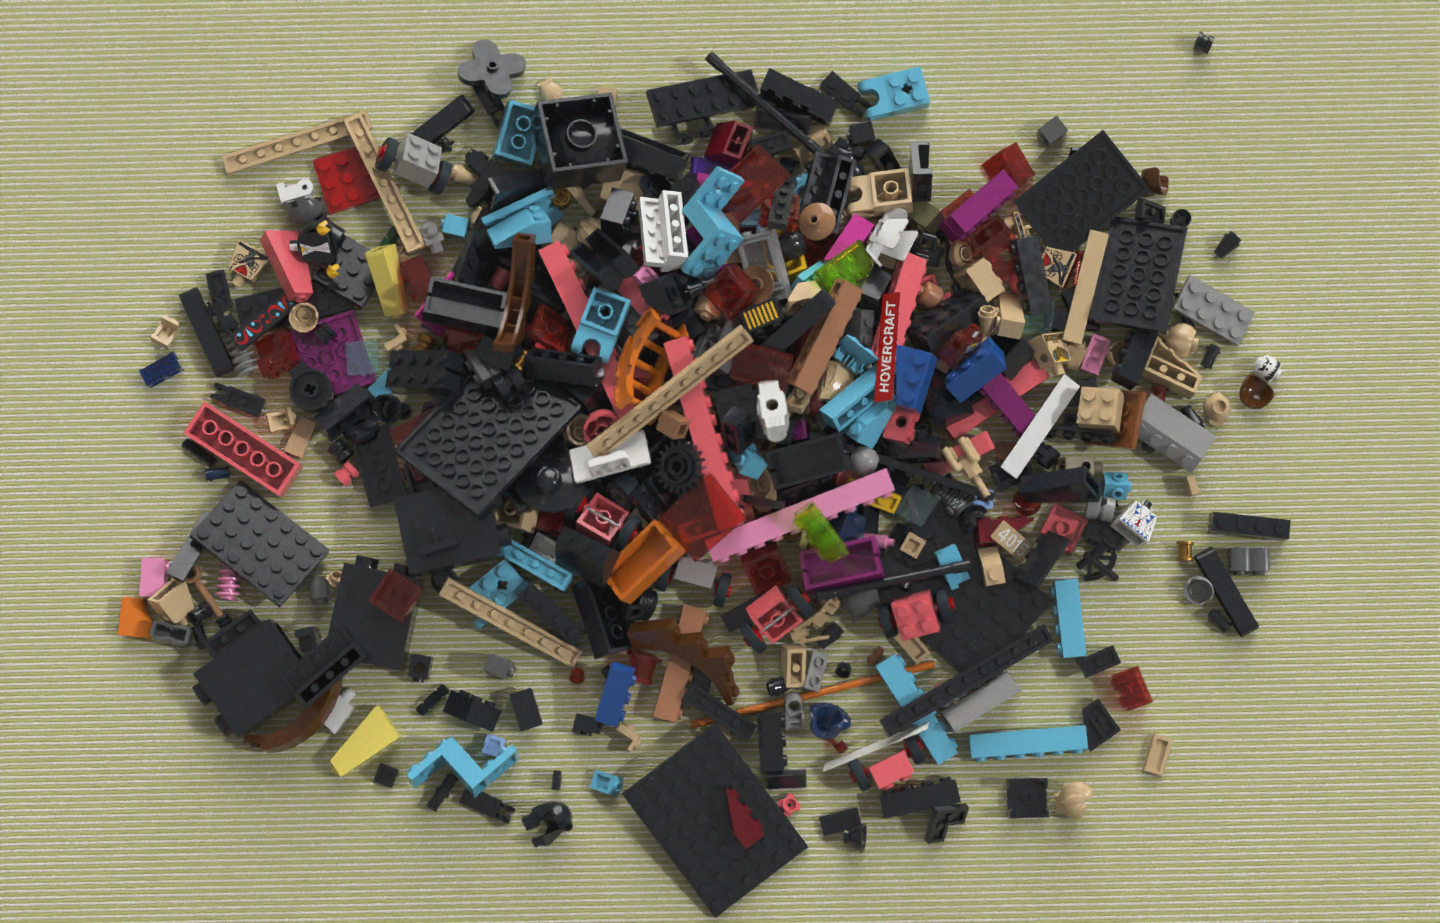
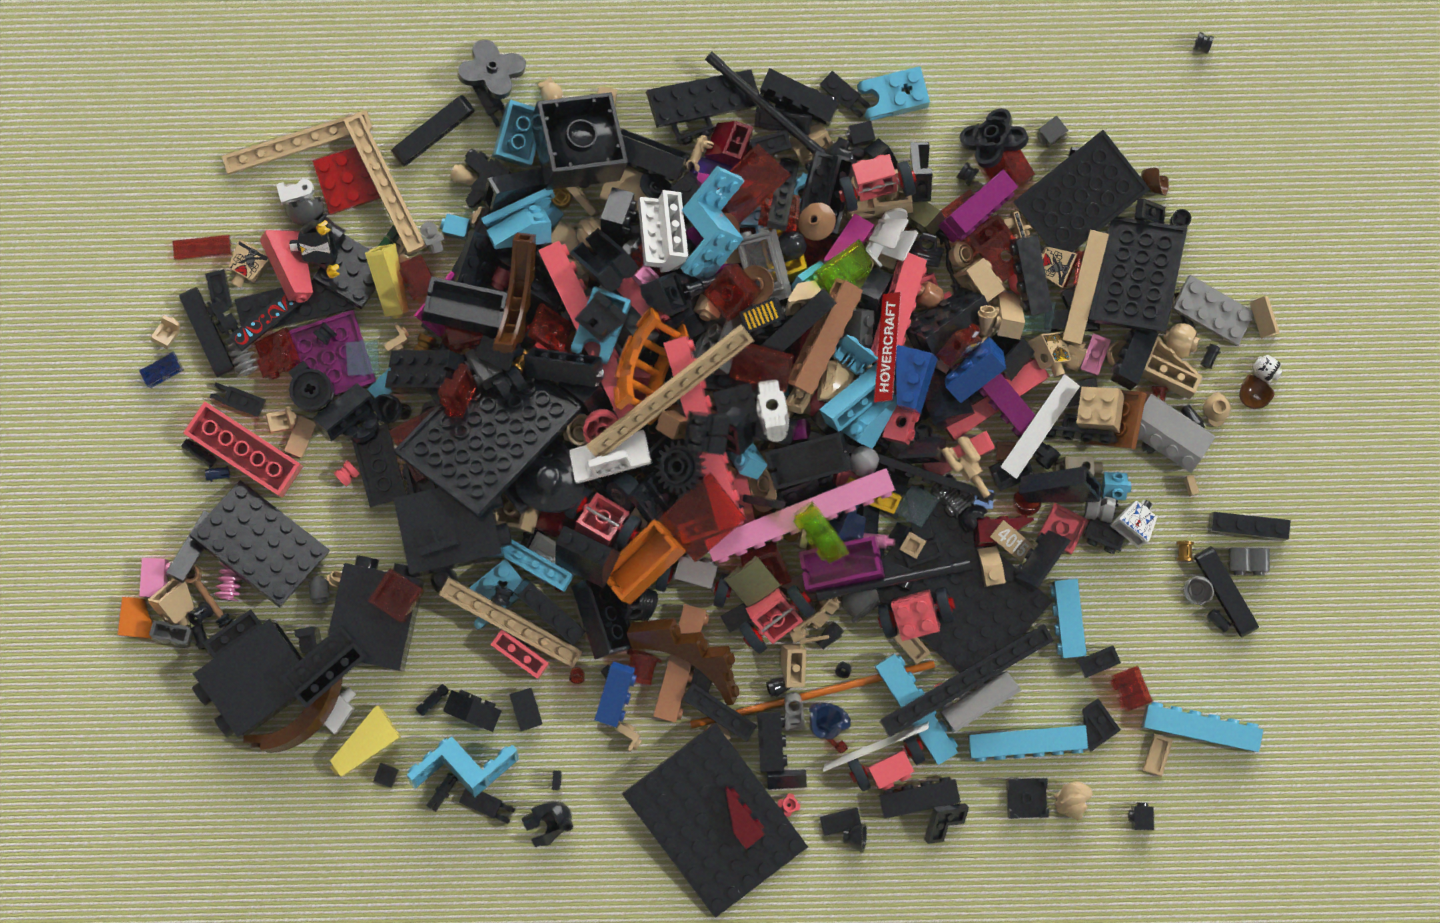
(202, 247): none -> clear red tile
(303, 317): tan hair -> none
(340, 451): black wheel -> none
(415, 161): light grey brick -> none
(415, 660): black brick -> none
(446, 145): black hair -> none
(457, 392): none -> clear red plate
(493, 745): light blue plate -> none
(499, 666): dark grey brick -> none
(502, 596): none -> black wheel
(520, 654): none -> coral brick
(586, 725): black brick -> none
(600, 318): none -> black hips
(606, 783): medium azure bracket -> none
(700, 147): none -> tan piece
(706, 432): none -> black hips
(752, 582): none -> olive slope
(816, 668): light grey hinge -> none
(875, 655): reddish brown tile -> none
(876, 179): none -> brick
(947, 556): medium azure panel -> none
(967, 173): none -> black wheel
(993, 138): none -> black plant
(1091, 558): black piece -> none
(1141, 816): none -> black brick
(1202, 728): none -> medium azure brick
(1227, 244): black cone -> none
(1264, 317): none -> tan panel

